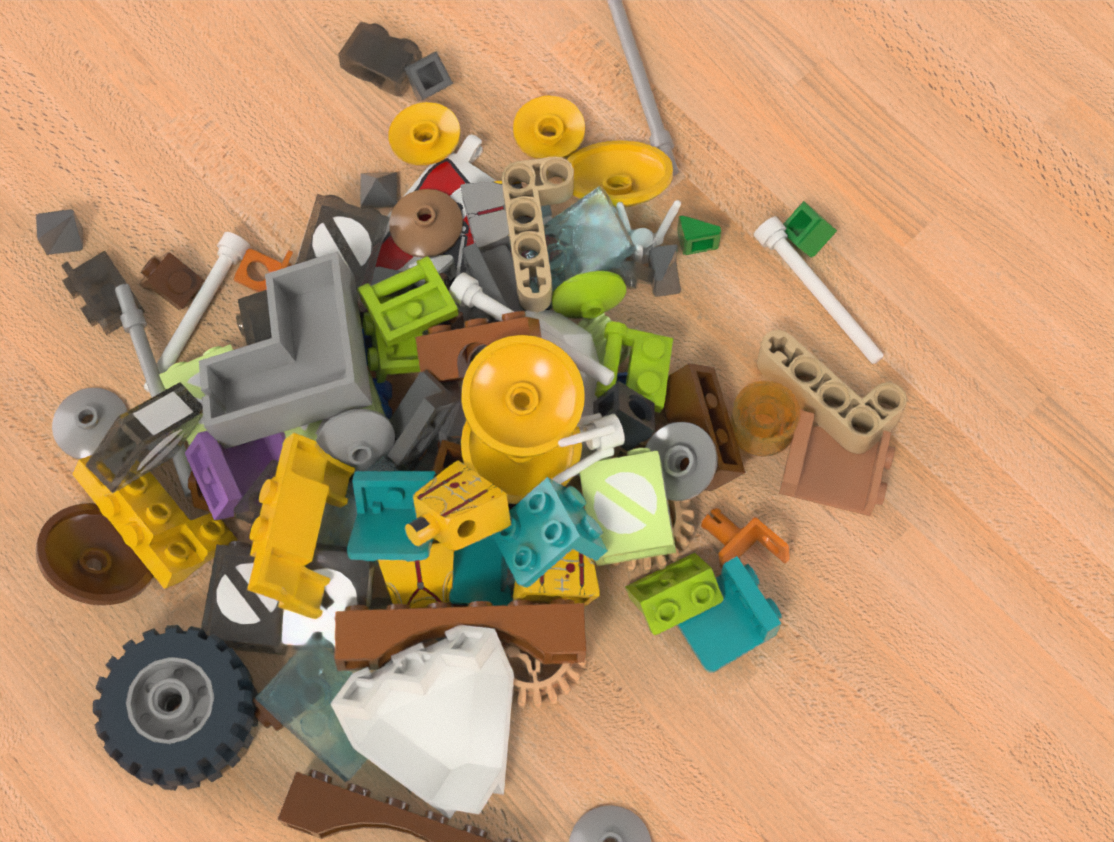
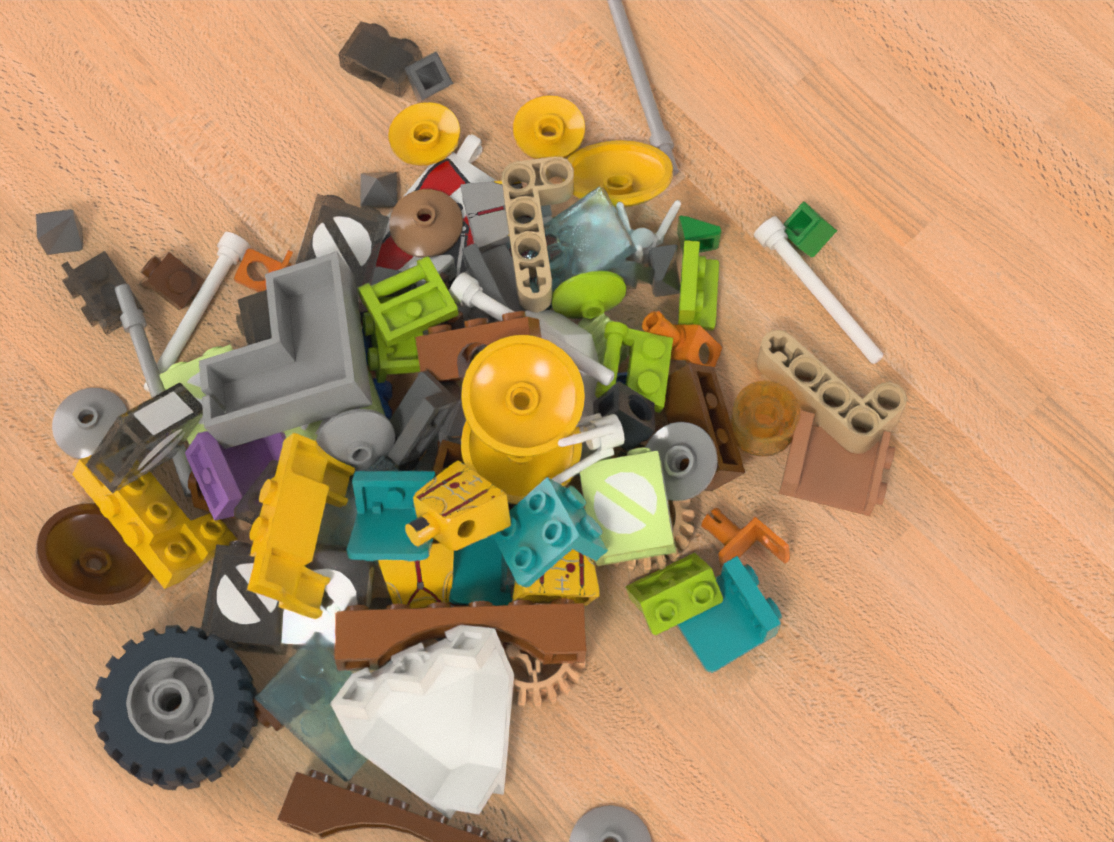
(686, 339): none -> orange bracket
(698, 288): none -> lime bracket

